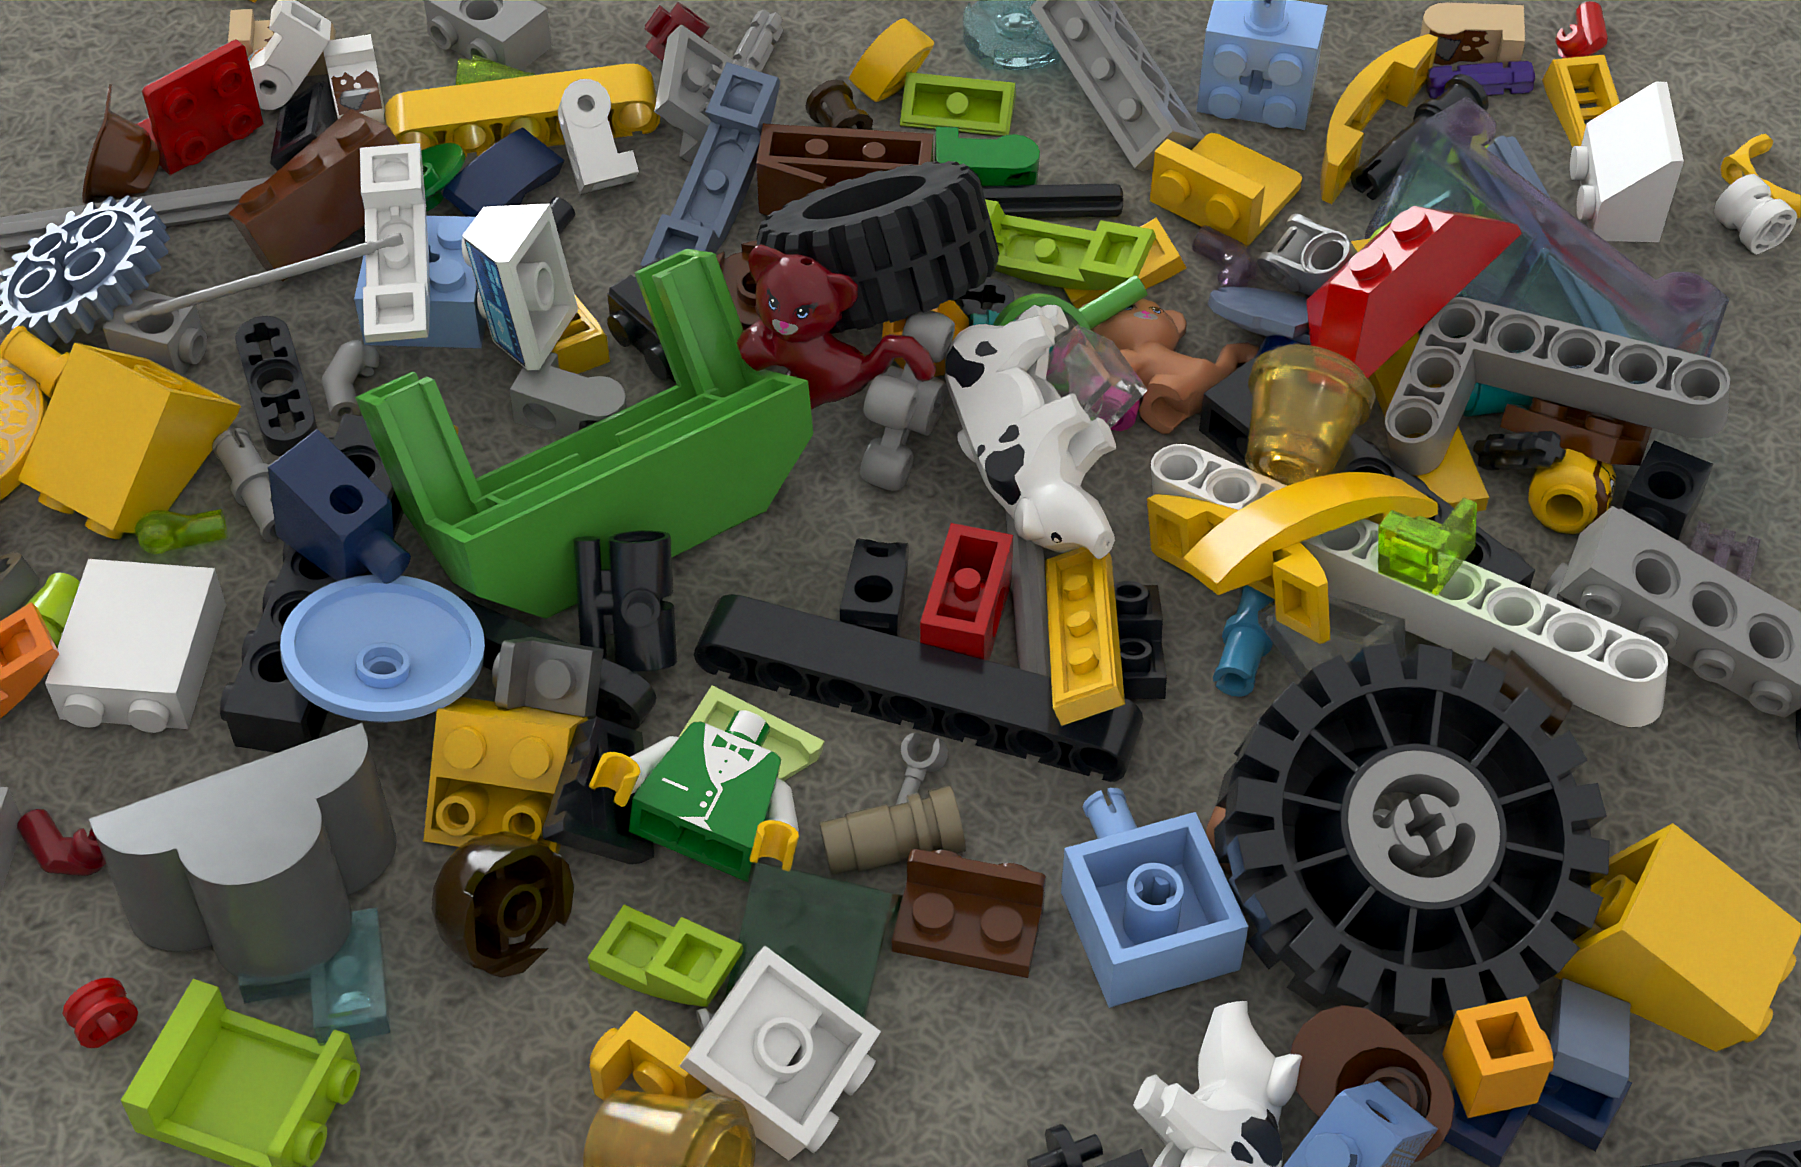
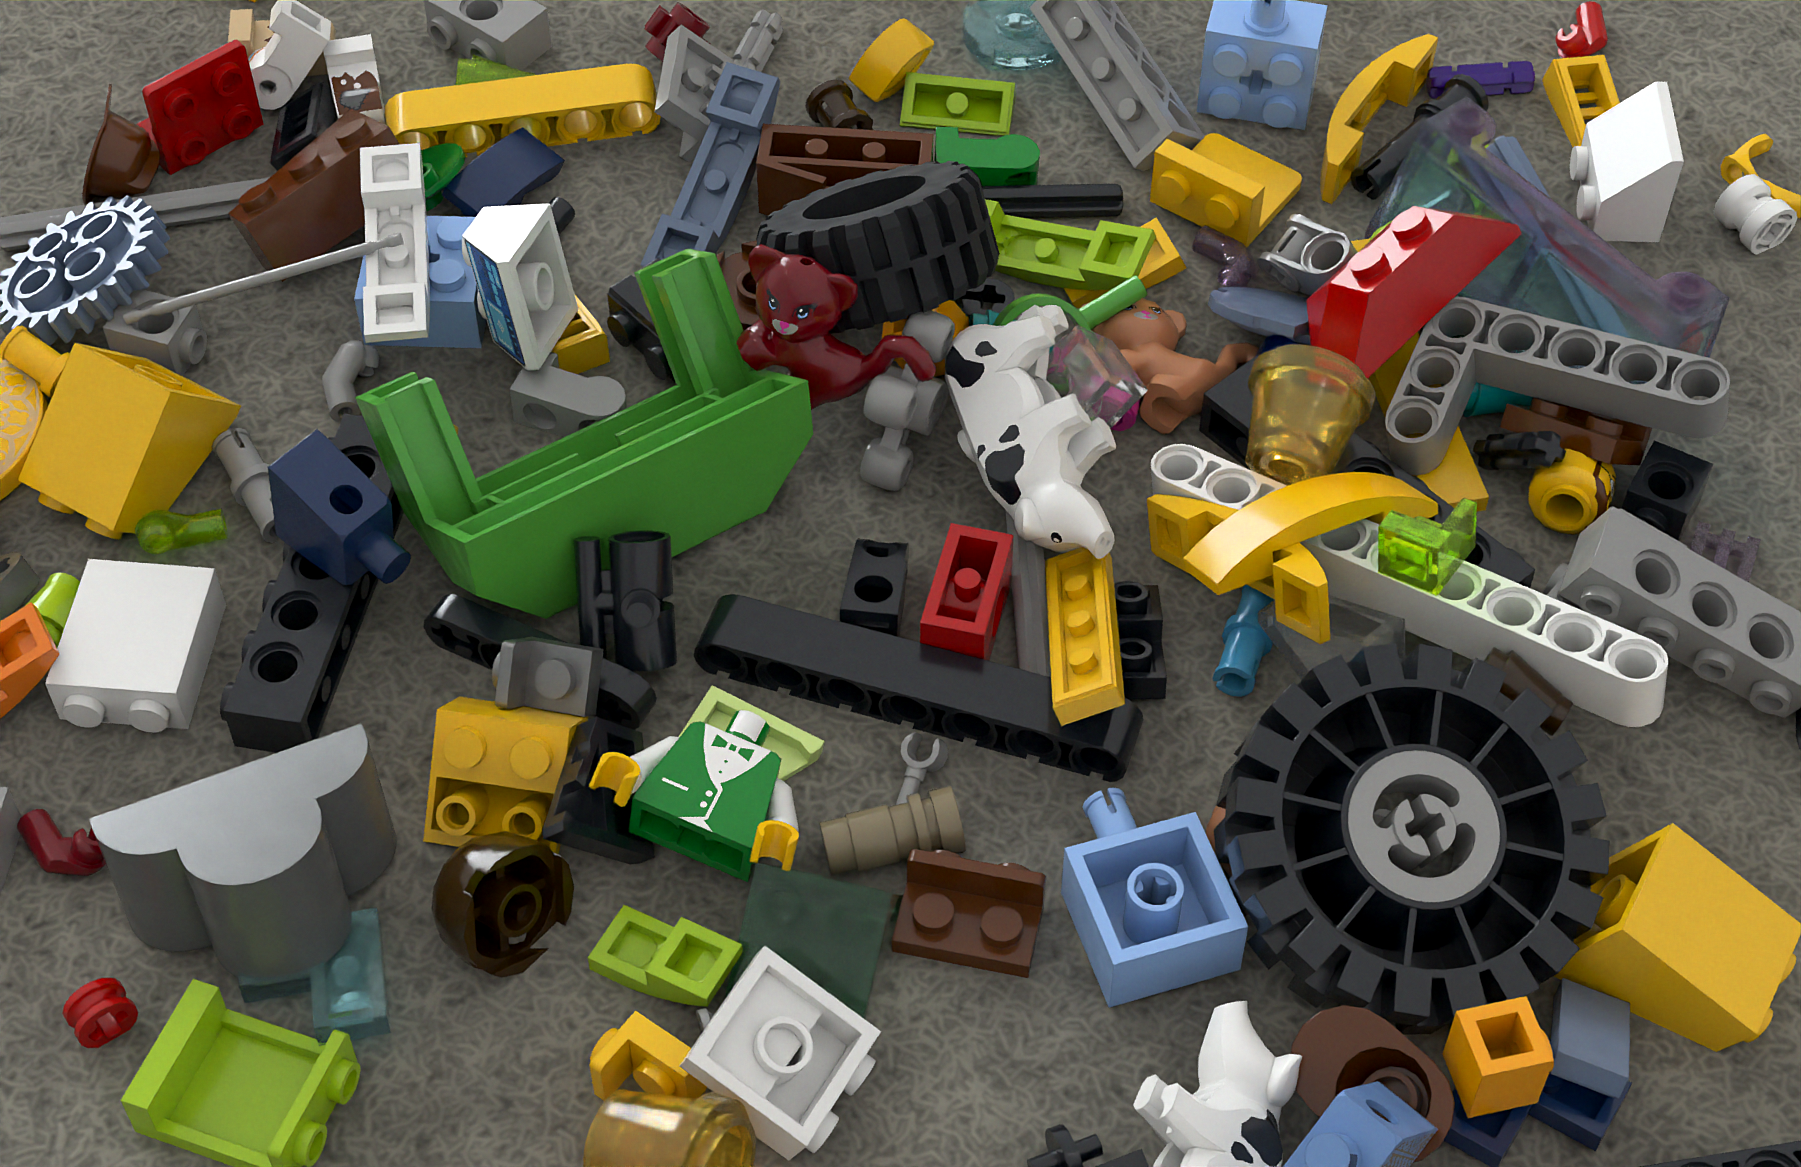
(280, 367): black beam -> none
(382, 648): light blue dish -> none
(590, 140): white leg -> none
(1476, 32): tan leg -> none

